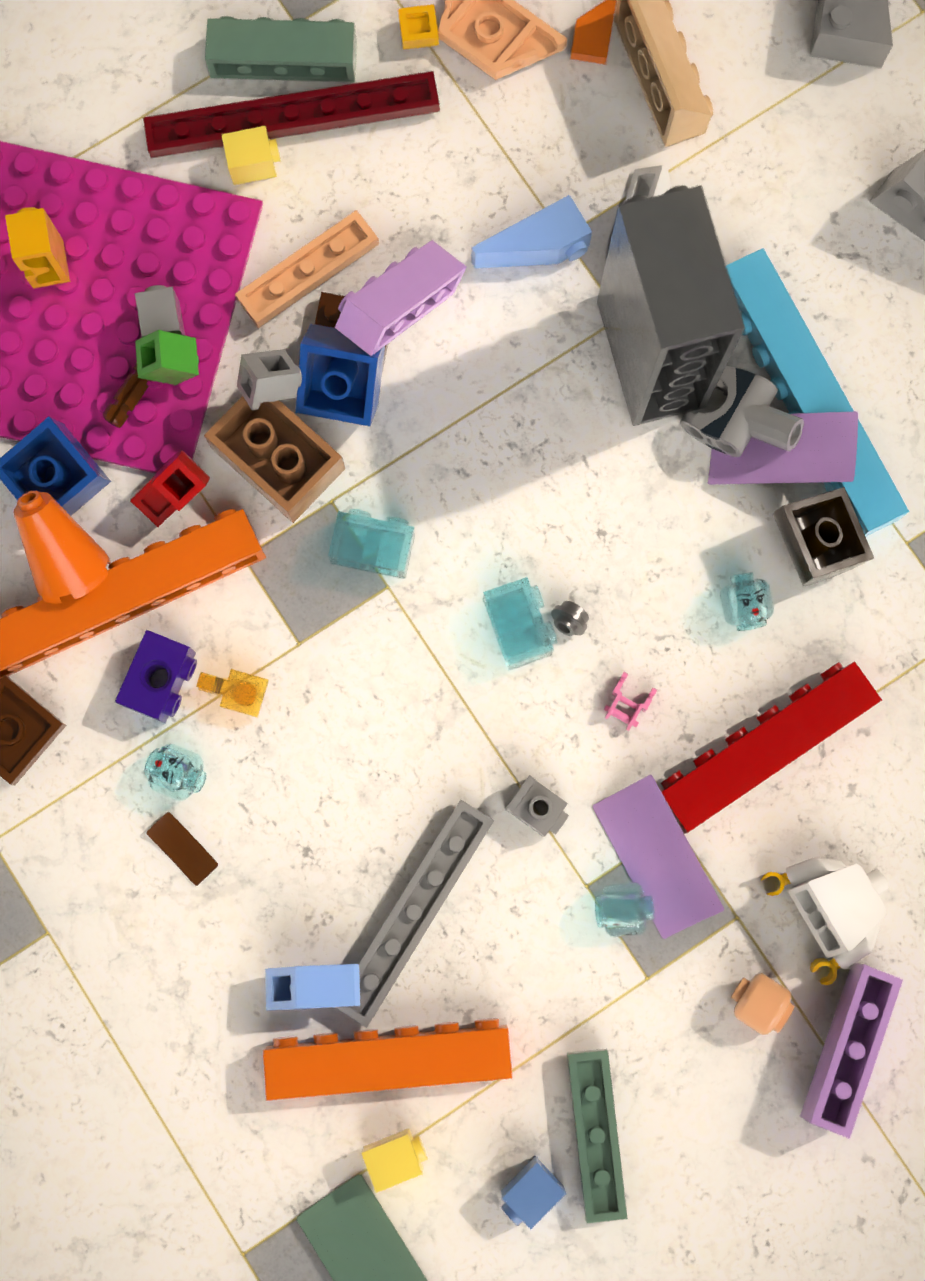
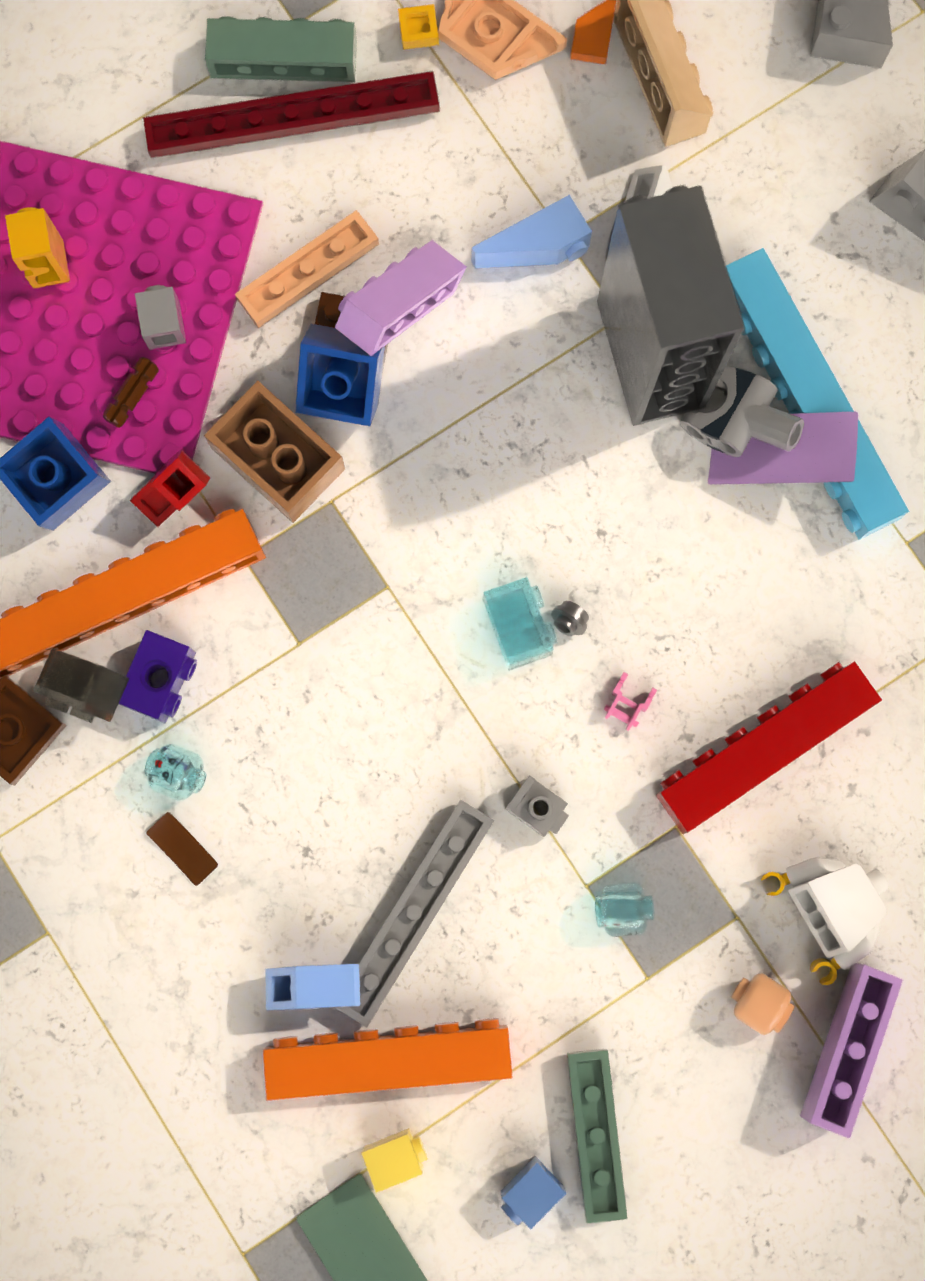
(58, 549): orange cone -> none
(80, 685): none -> clear smoke brick
(167, 357): bright green brick -> none
(239, 693): clear yellow plate -> none
(250, 155): light yellow brick -> none
(268, 377): light grey brick -> none
(372, 543): clear light blue brick -> none
(658, 856): lavender sticker -> none
(746, 602): clear light blue head -> none
(823, 536): dark brown brick -> none

